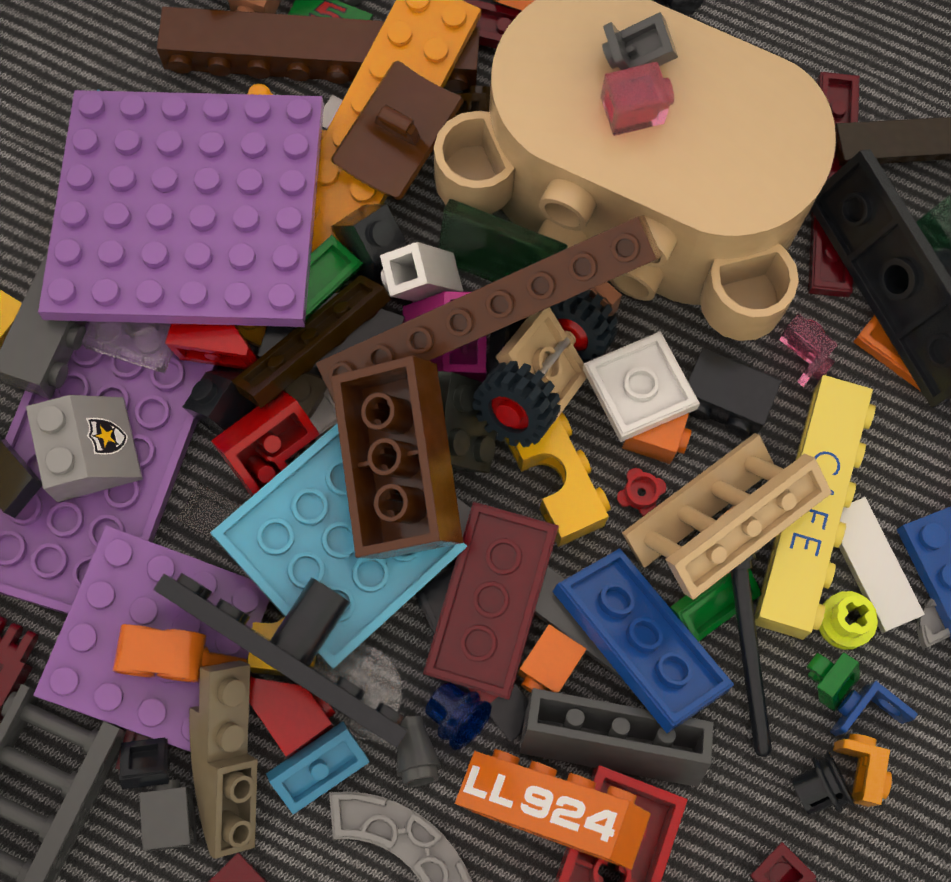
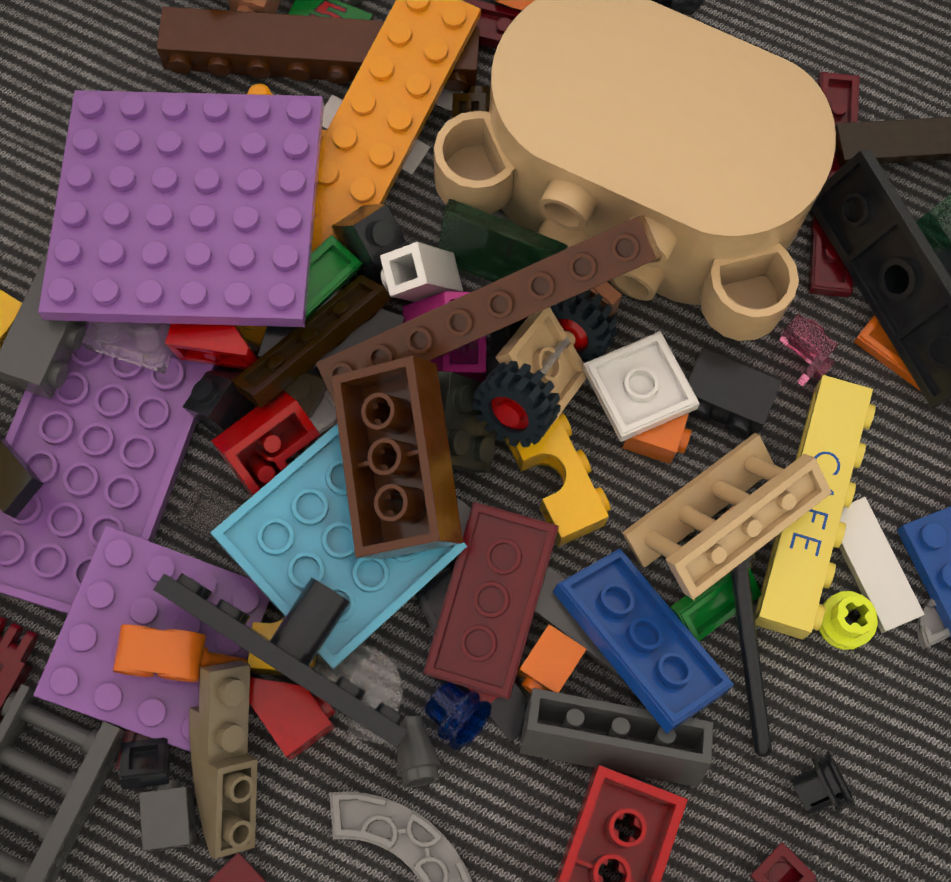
(83, 445): light grey slope -> none
(317, 767): dark azure plate -> none
(396, 131): reddish brown shield -> none
(554, 808): orange brick -> none
(636, 98): clear pink brick -> none
(639, 44): dark grey bracket -> none
(641, 480): red plate -> none
(833, 679): green tile -> none
(856, 702): blue bracket -> none
(871, 778): light orange bracket -> none

